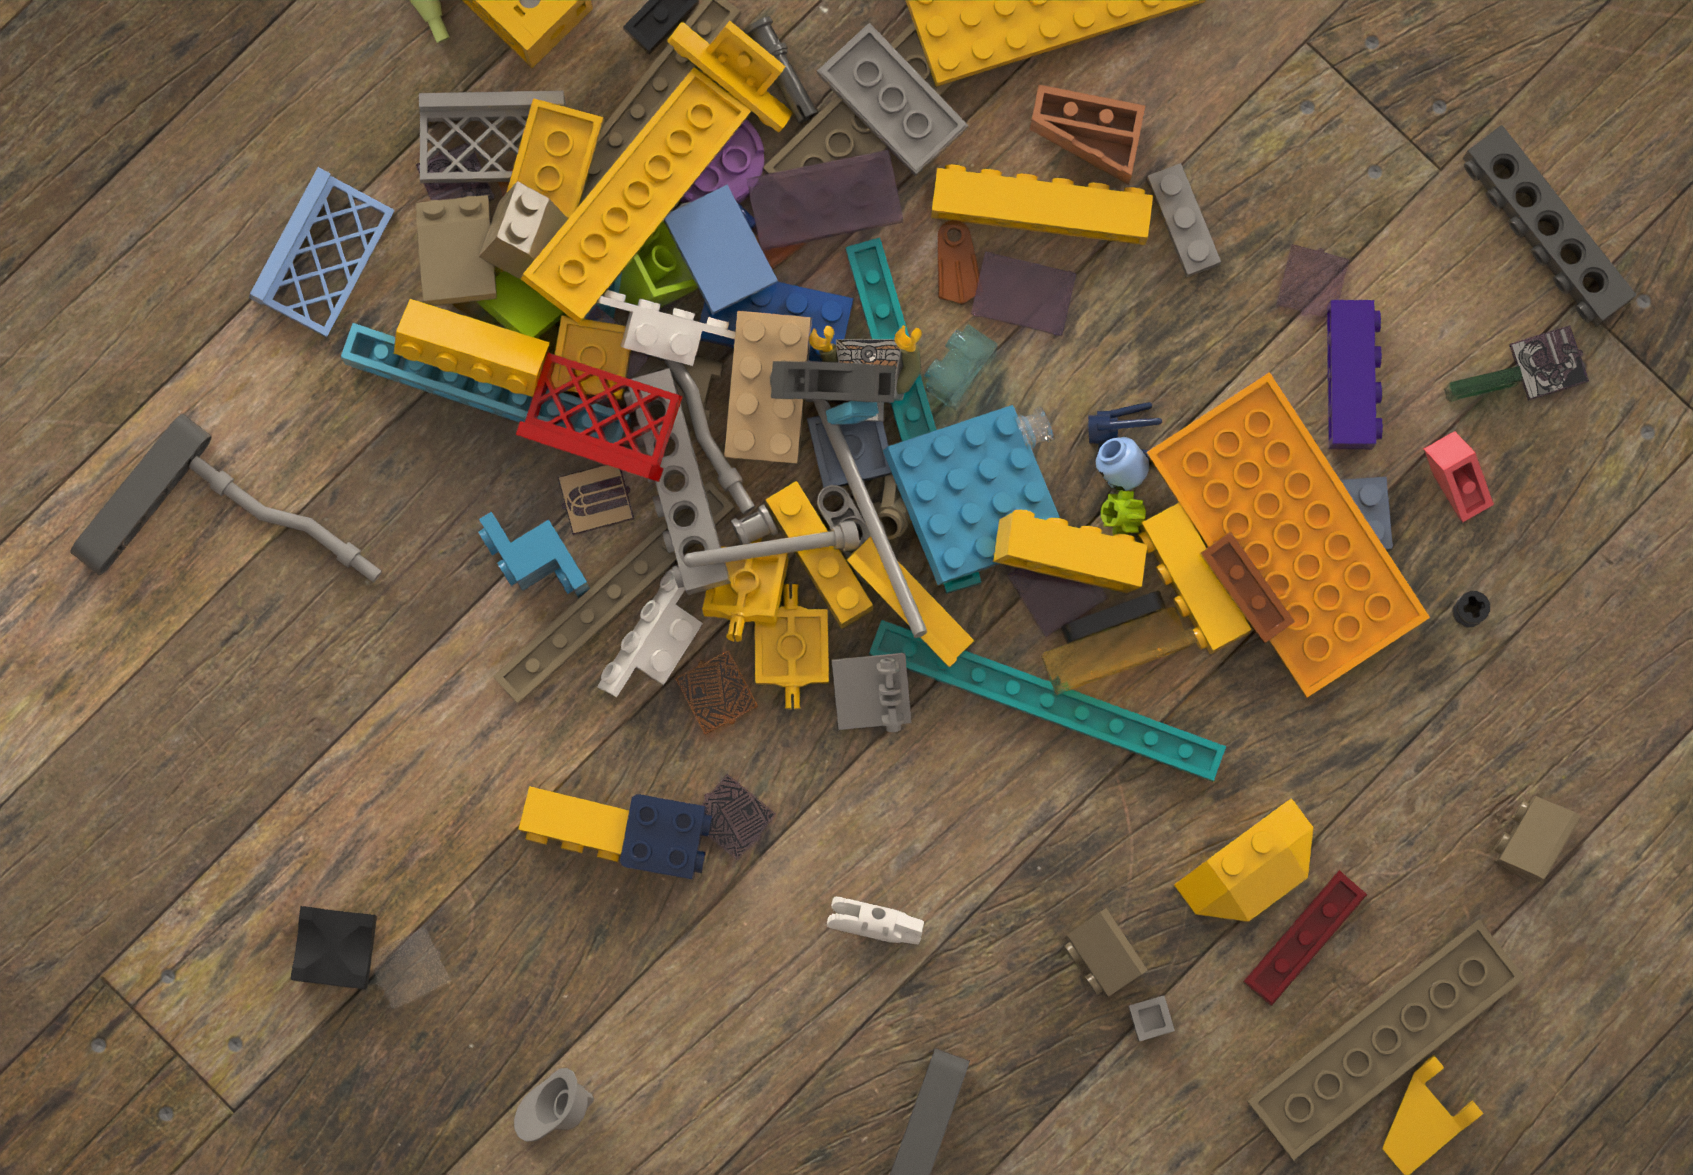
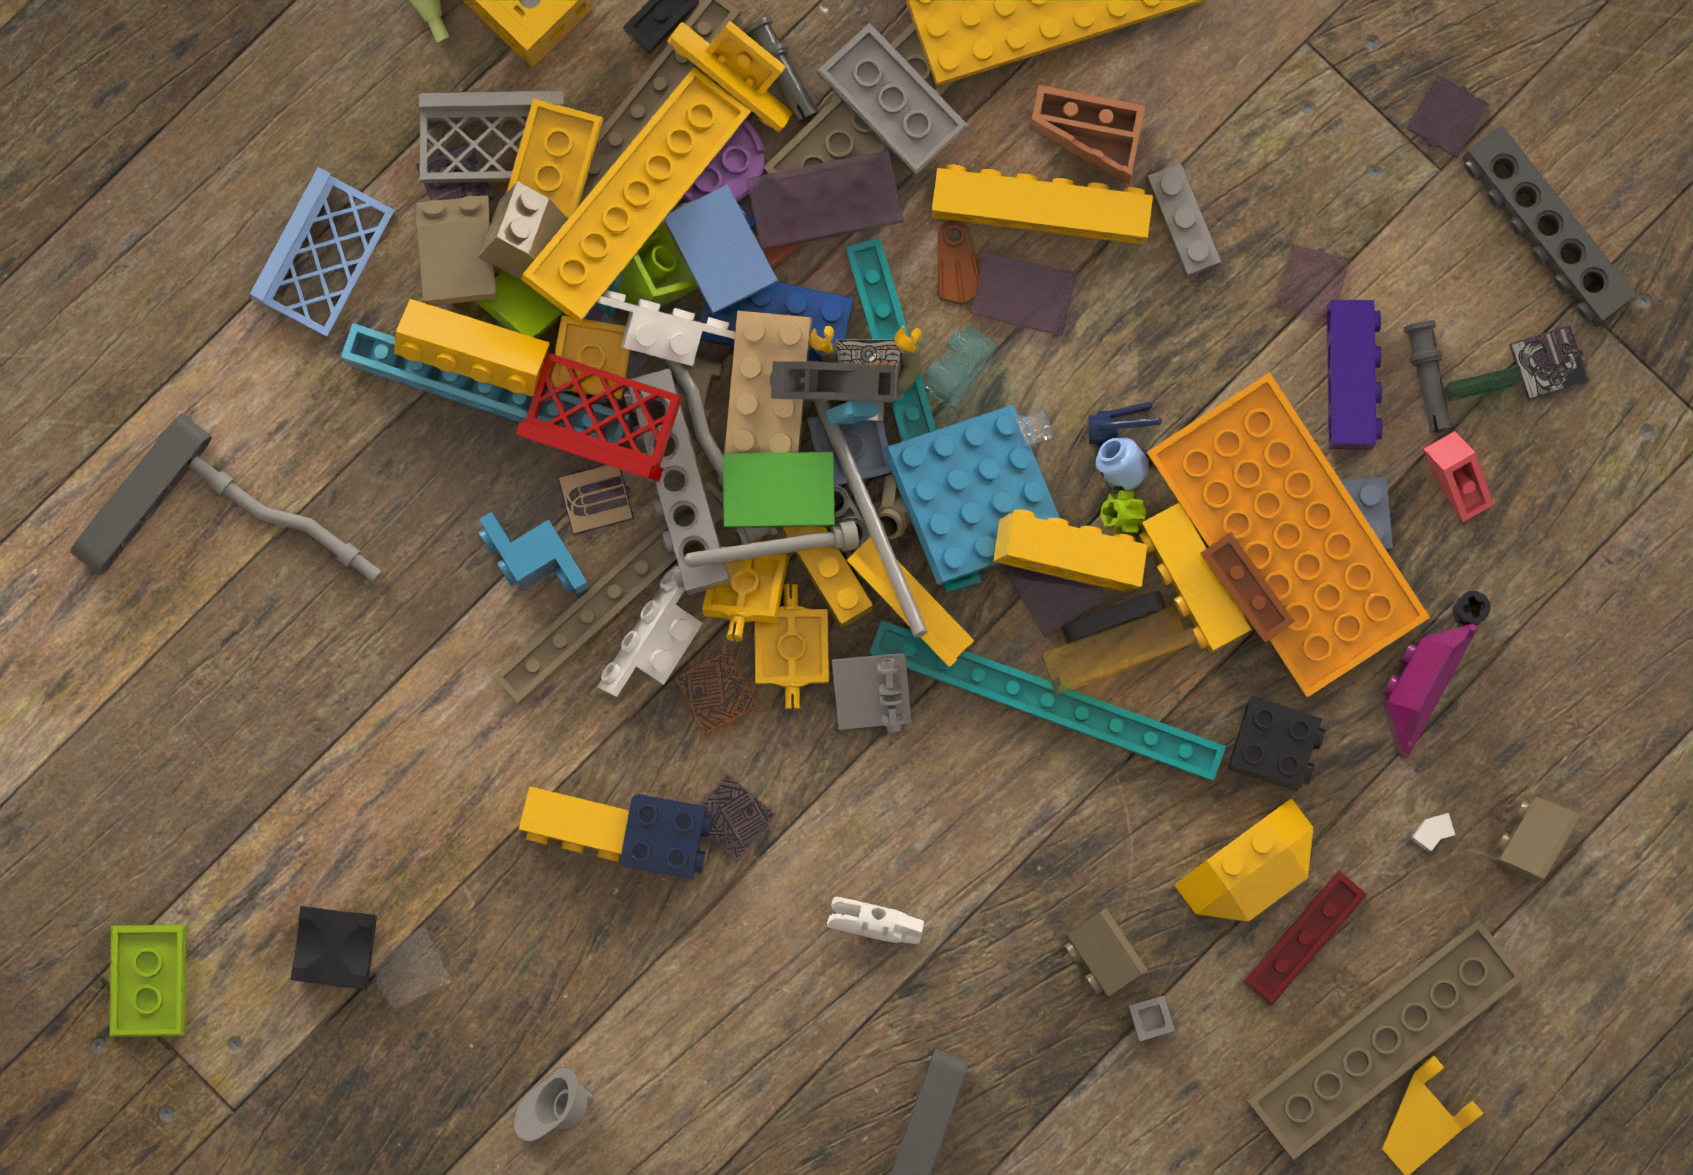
(148, 981): none -> lime tile
(778, 490): none -> bright green tile
(1276, 744): none -> black brick
(1422, 683): none -> magenta wedge
(1427, 358): none -> dark grey pin
(1432, 831): none -> white piece
(1447, 116): none -> piece

